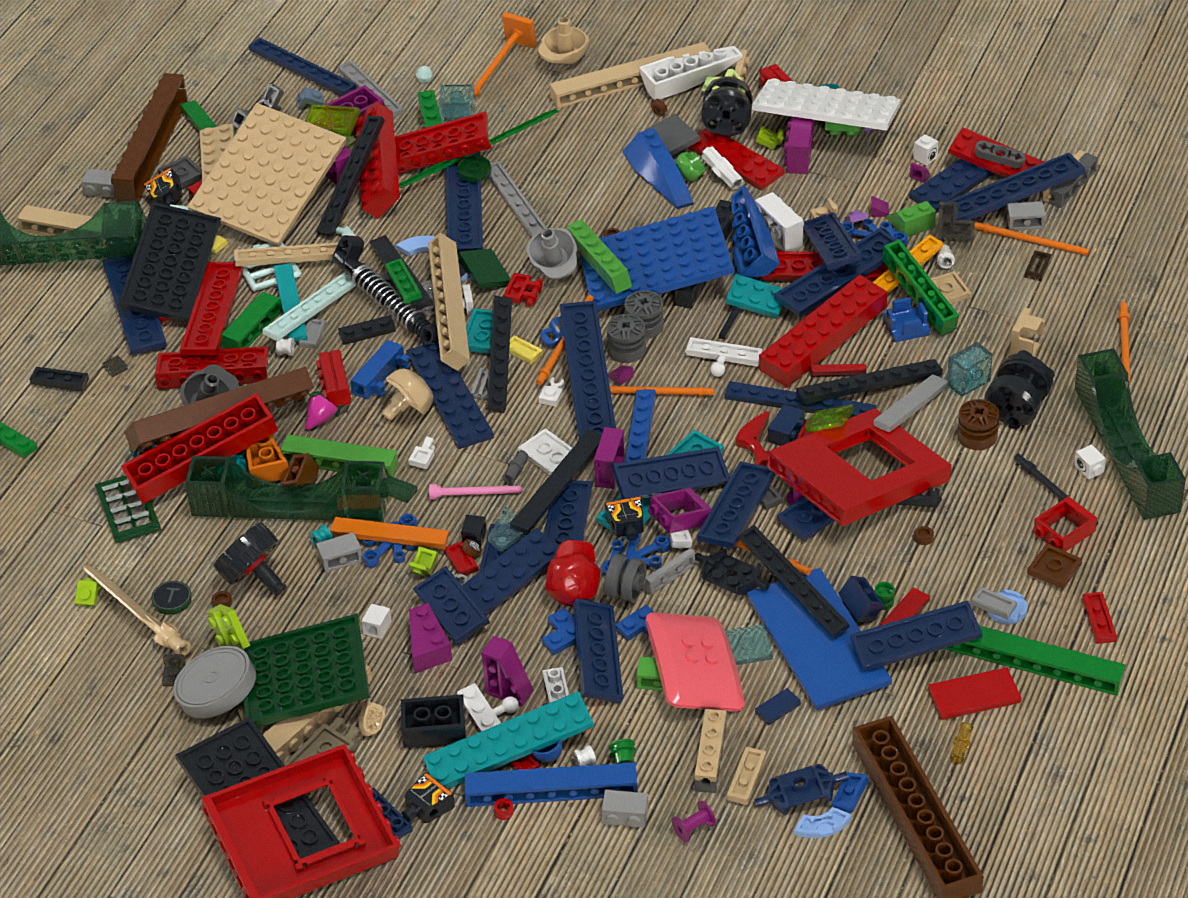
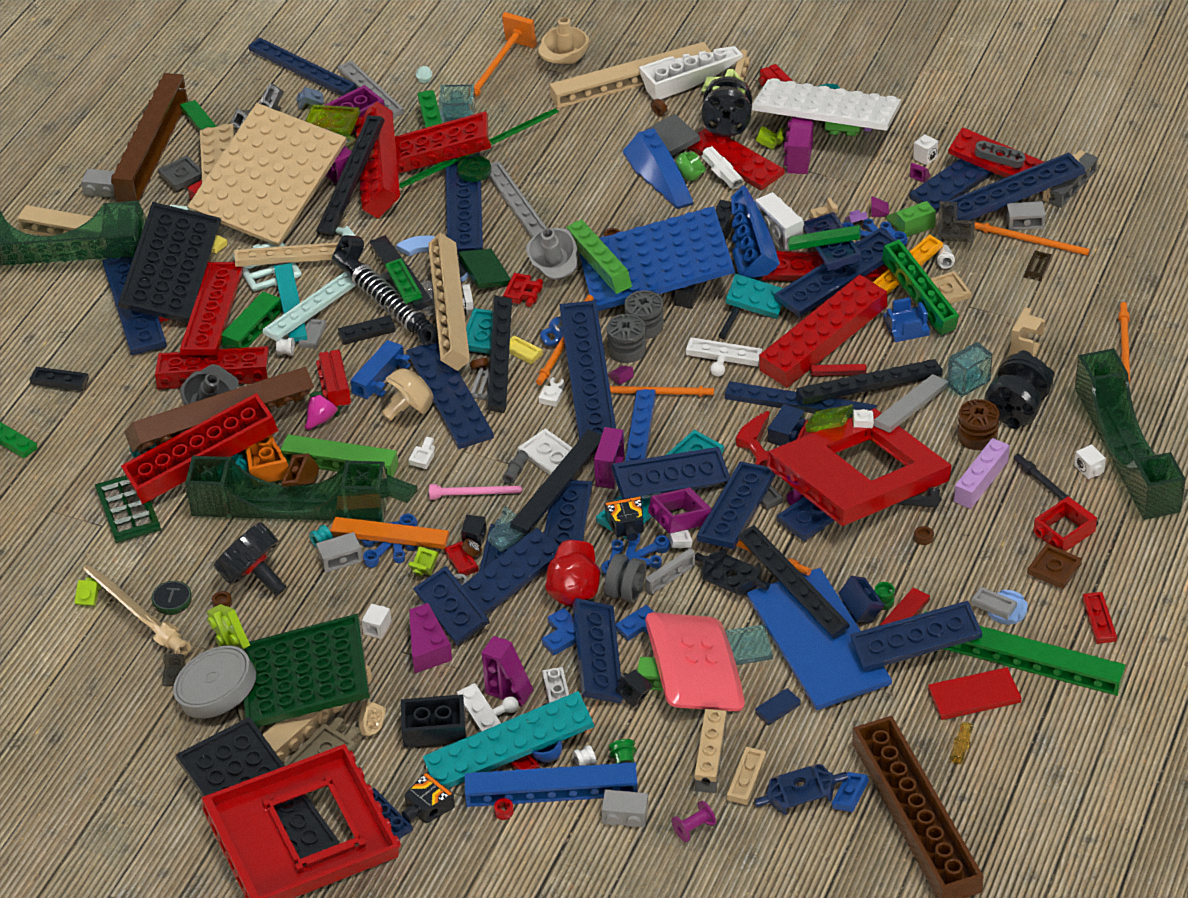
(115, 366): clear smoke tile -> none
(165, 187): black torso -> none
(479, 363): none -> reddish brown tile
(633, 687): none -> black brick
(822, 825): light blue tile -> none
(824, 237): none -> green tile
(863, 418): none -> white plate
(981, 473): none -> lavender brick

